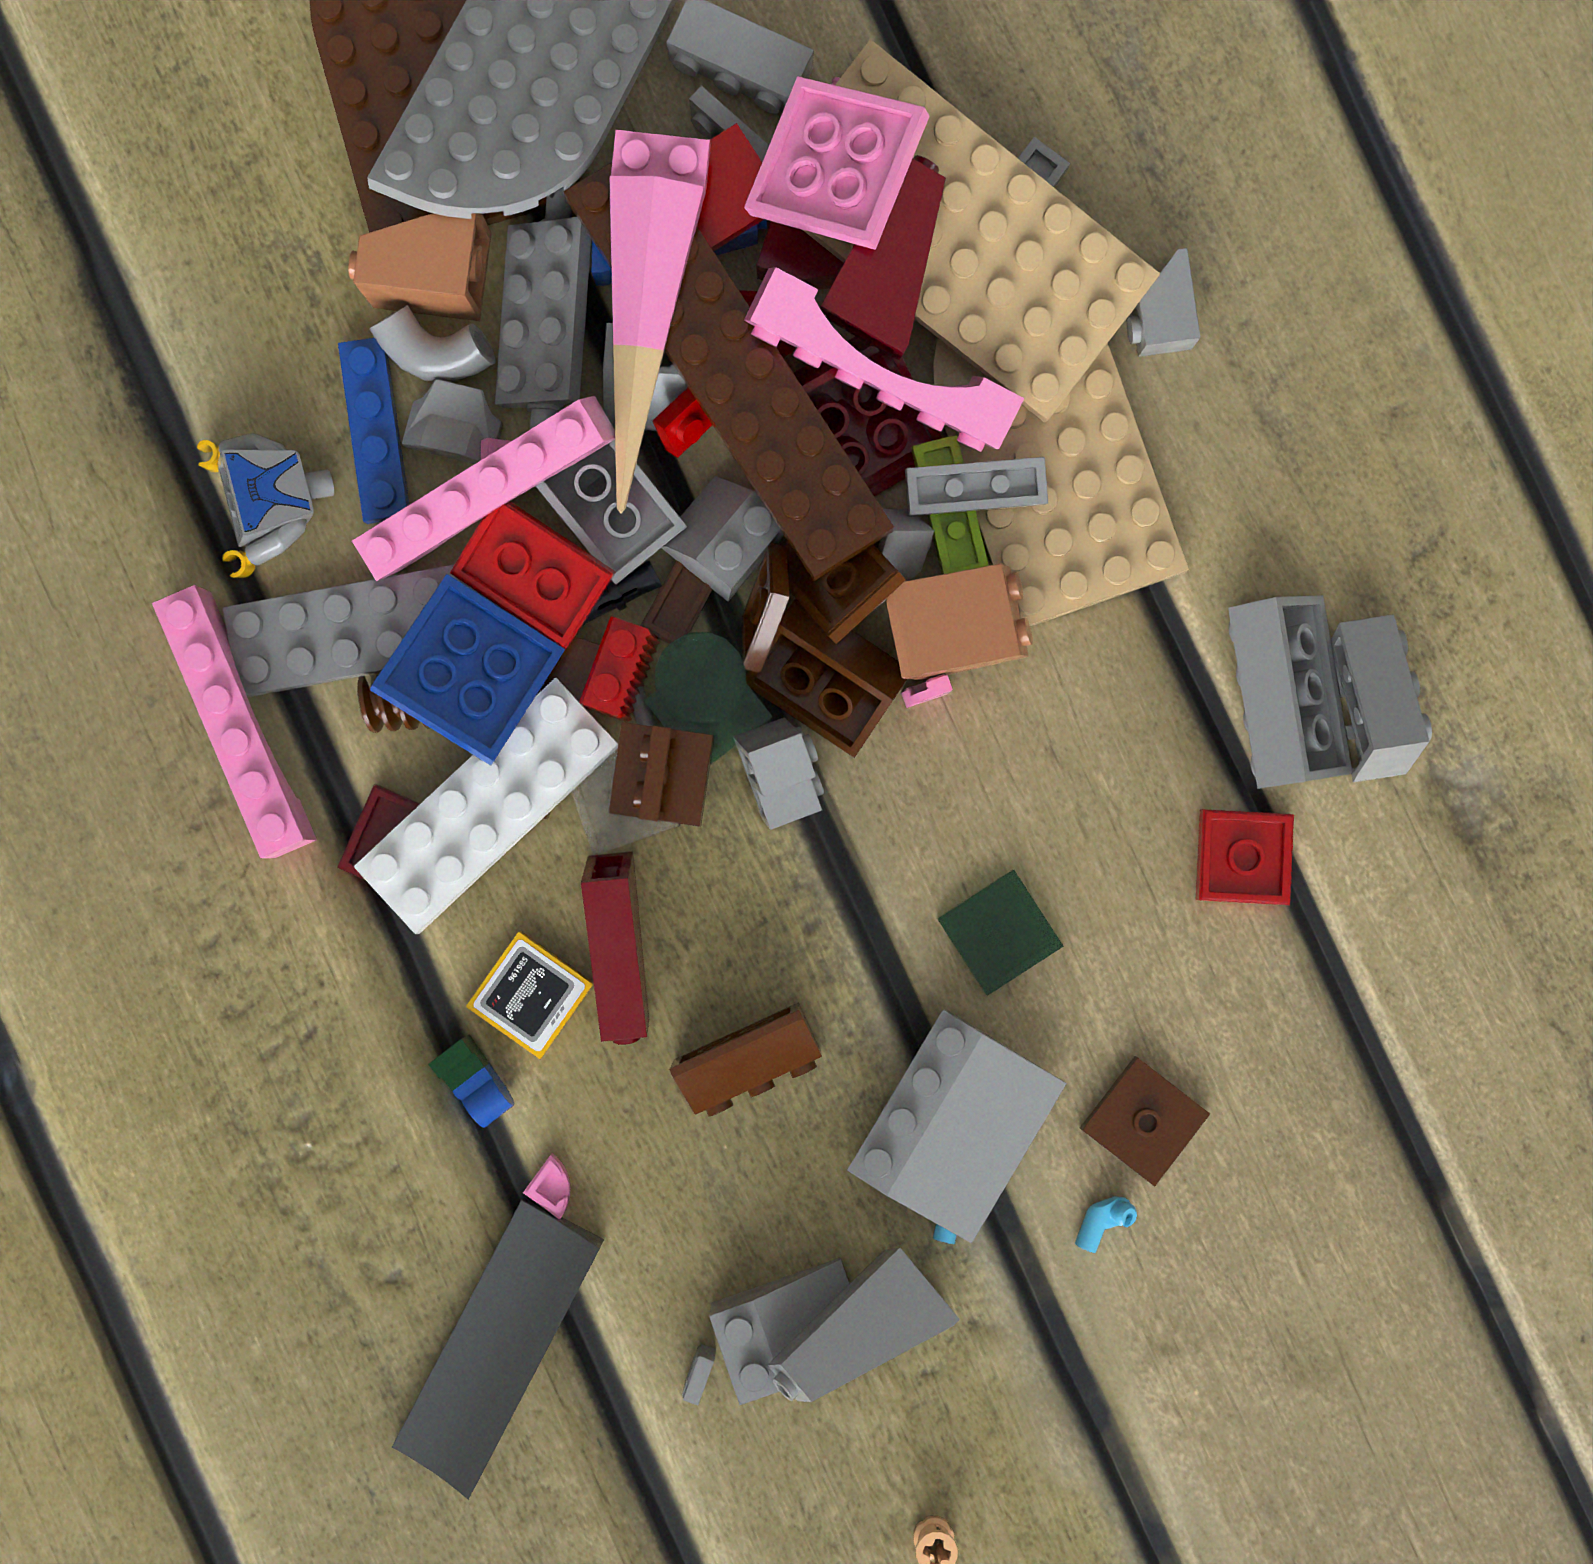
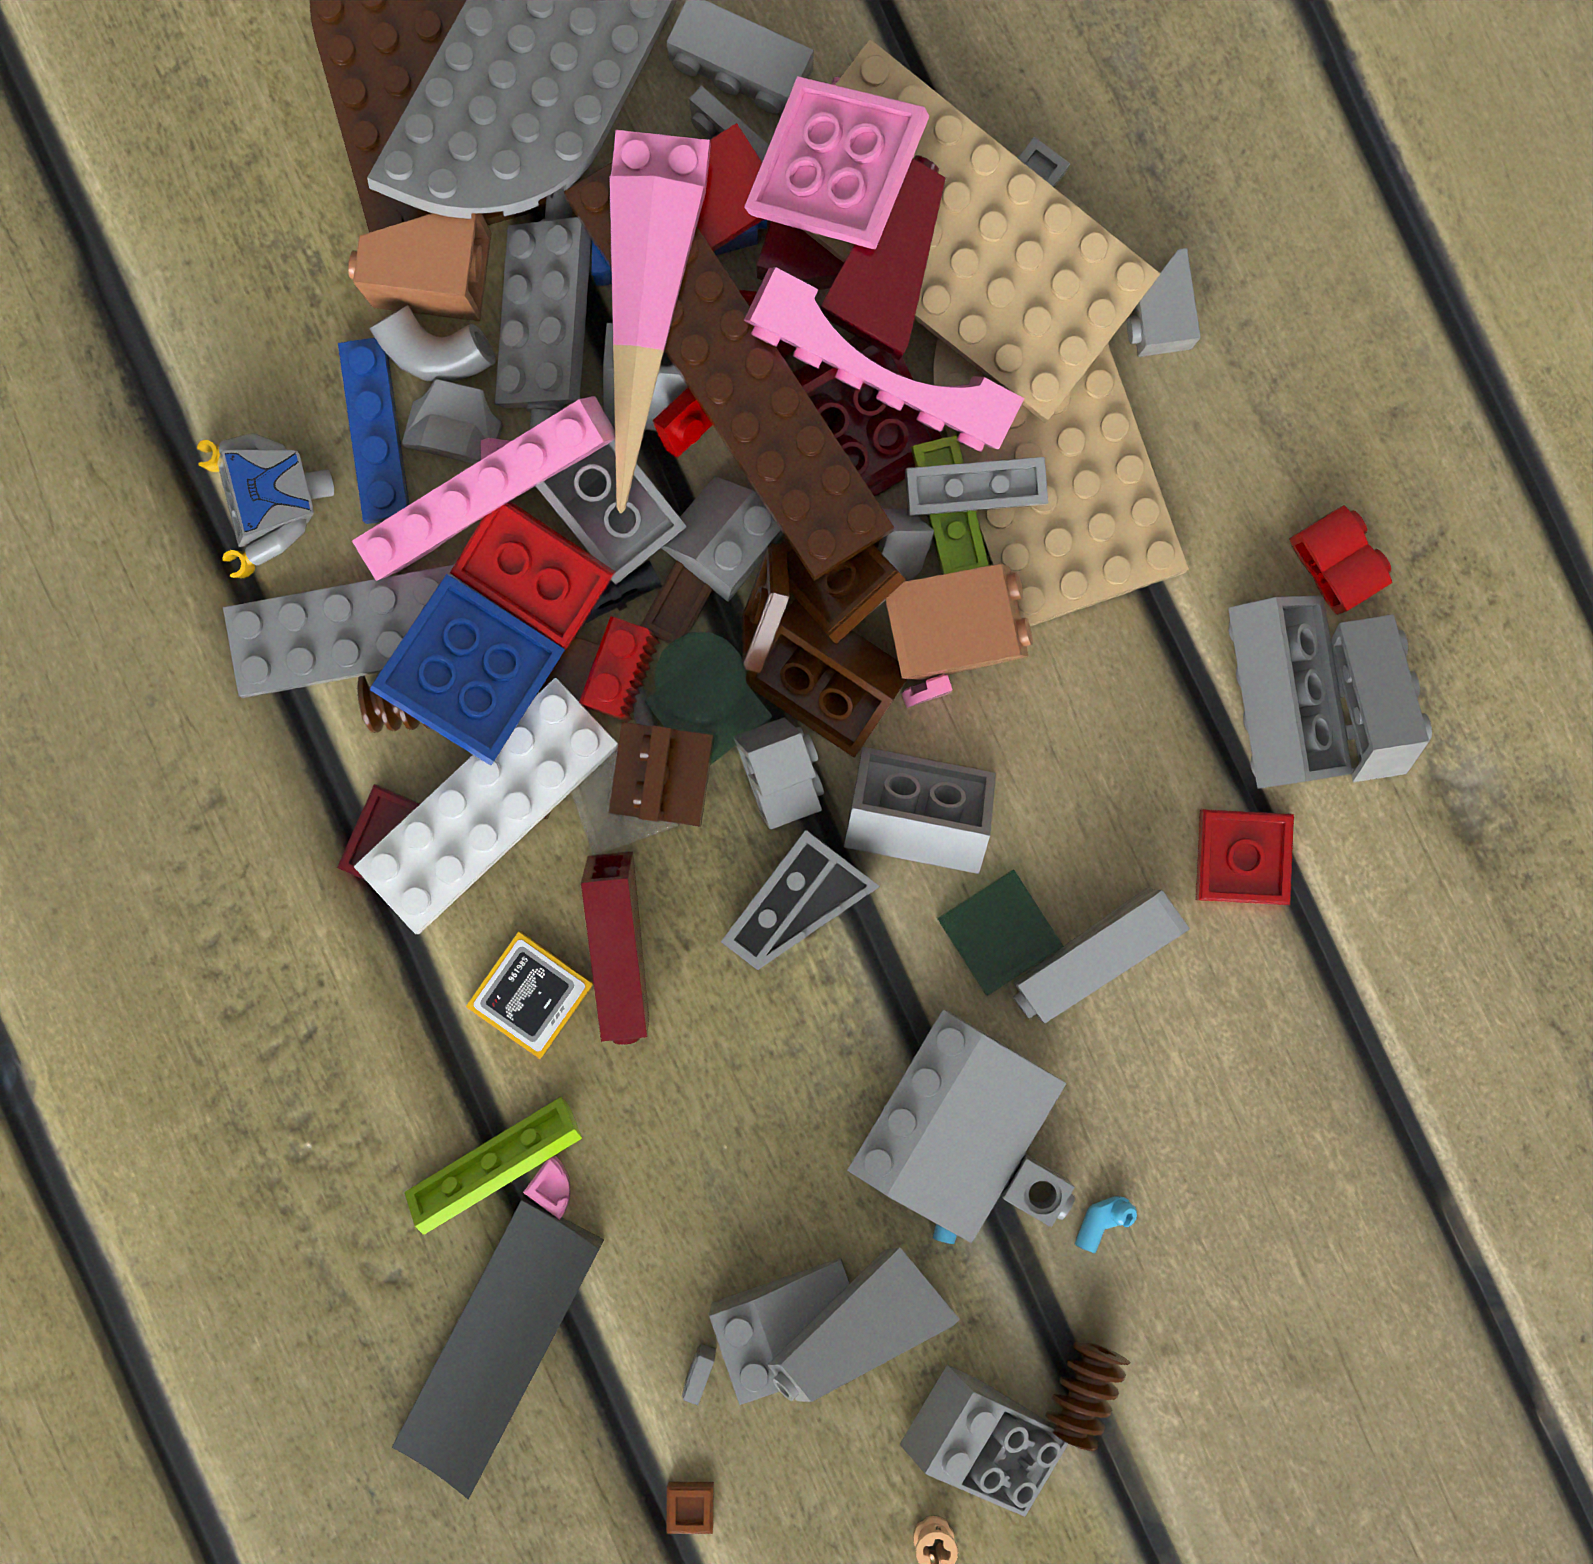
(207, 665): bright pink arch -> none
(473, 1081): leg -> none
(492, 1165): none -> lime plate
(690, 1507): none -> dark orange tile
(746, 1061): reddish brown slope -> none
(796, 900): none -> light grey wedge
(921, 810): none -> light grey slope
(983, 1442): none -> light grey slope
(1055, 1206): none -> light grey brick
(1087, 1395): none -> reddish brown piece
(1099, 954): none -> light grey slope
(1145, 1121): reddish brown plate -> none
(1342, 559): none -> red brick

